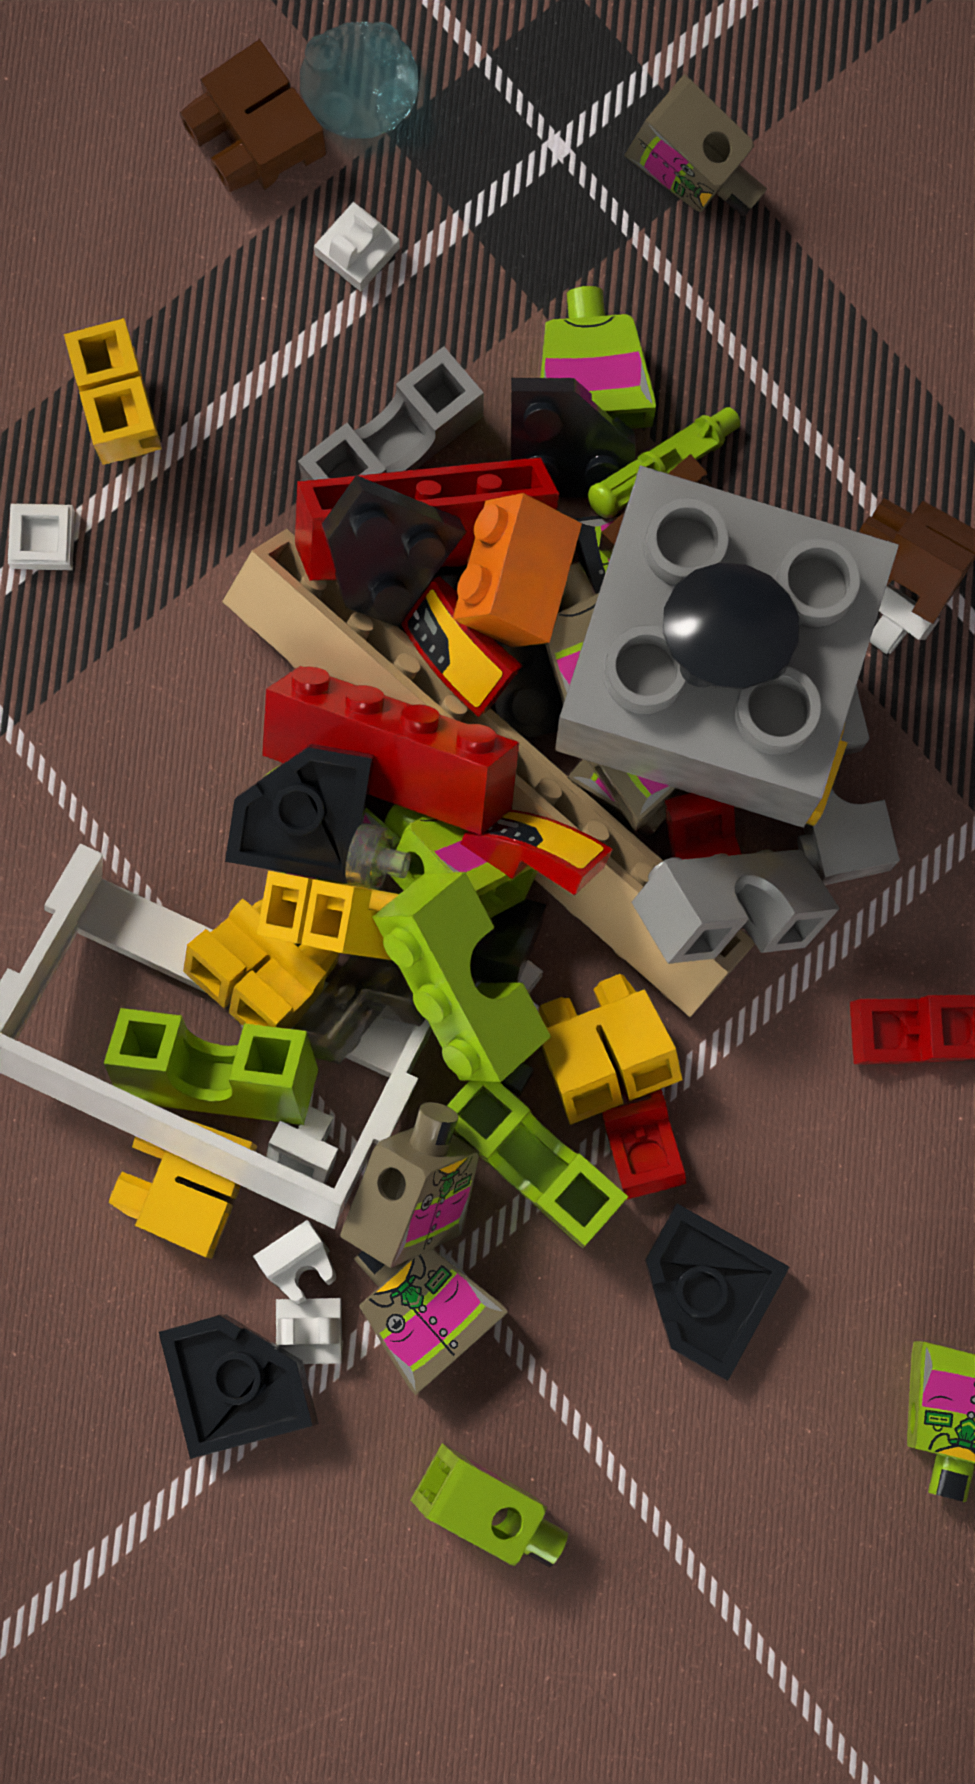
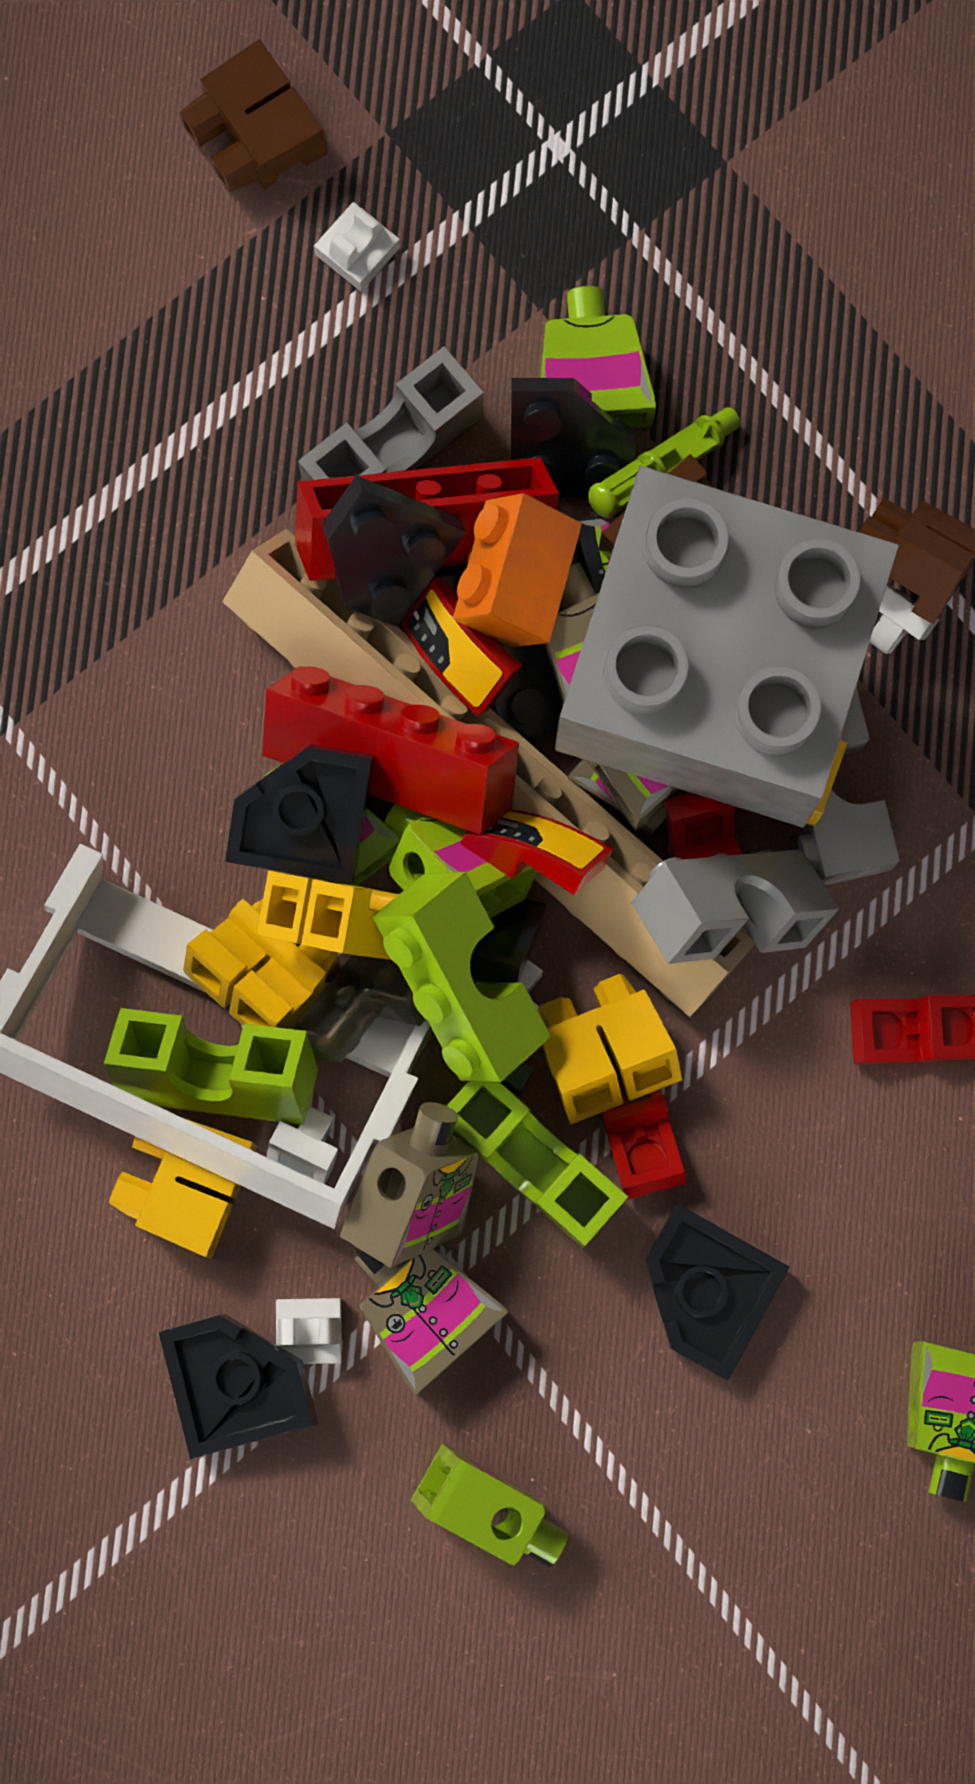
(41, 536): white tile -> none
(112, 391): yellow hips -> none
(291, 1256): white tile -> none
(359, 79): clear light blue dish -> none
(373, 857): clear tile -> none
(696, 151): dark tan torso -> none
(730, 626): black dish -> none

